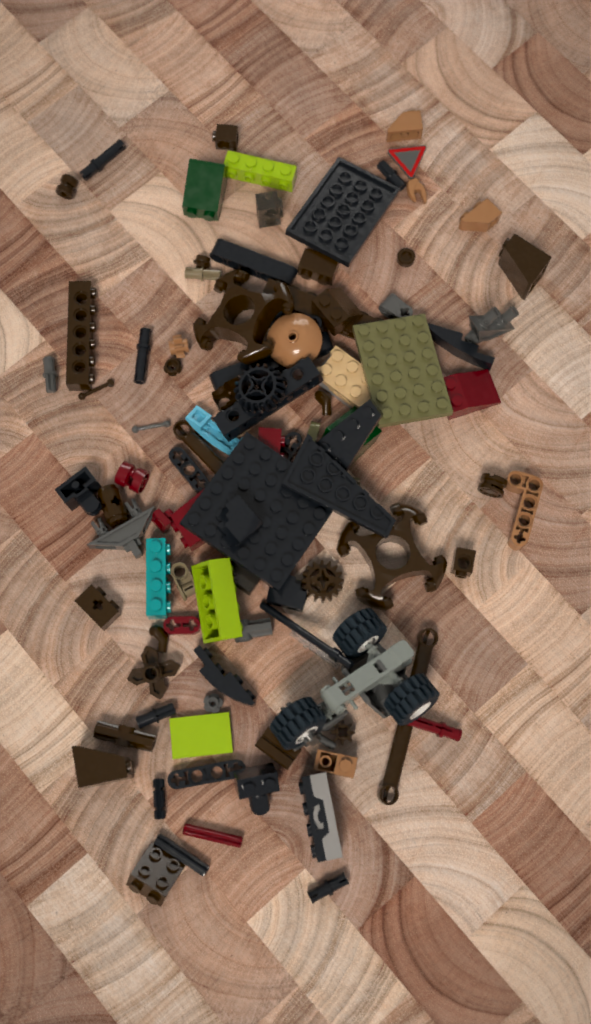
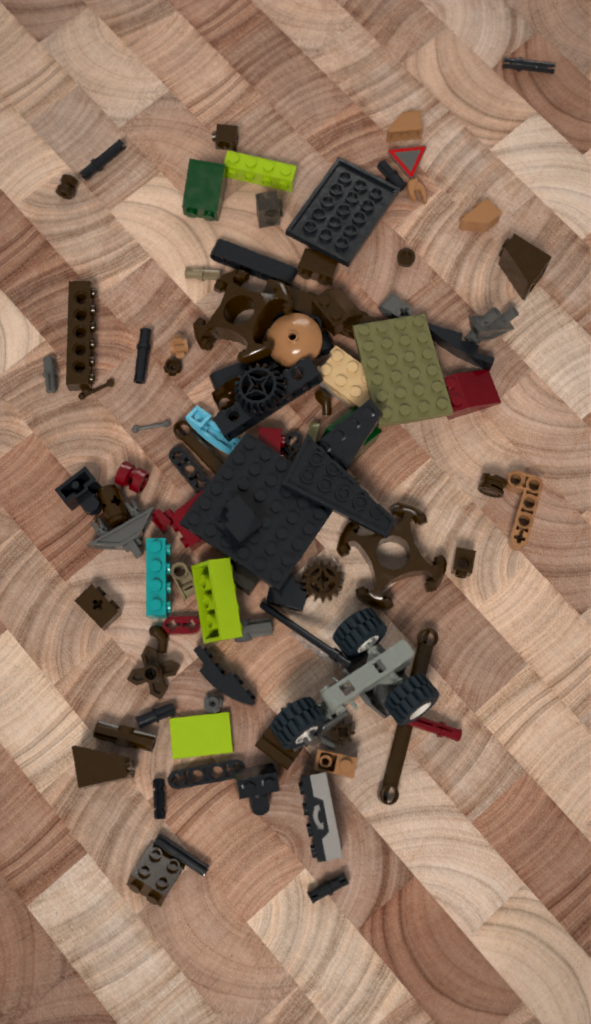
(202, 261): dark brown plate -> none
(212, 835): dark red axle -> none
(528, 65): none -> black pin

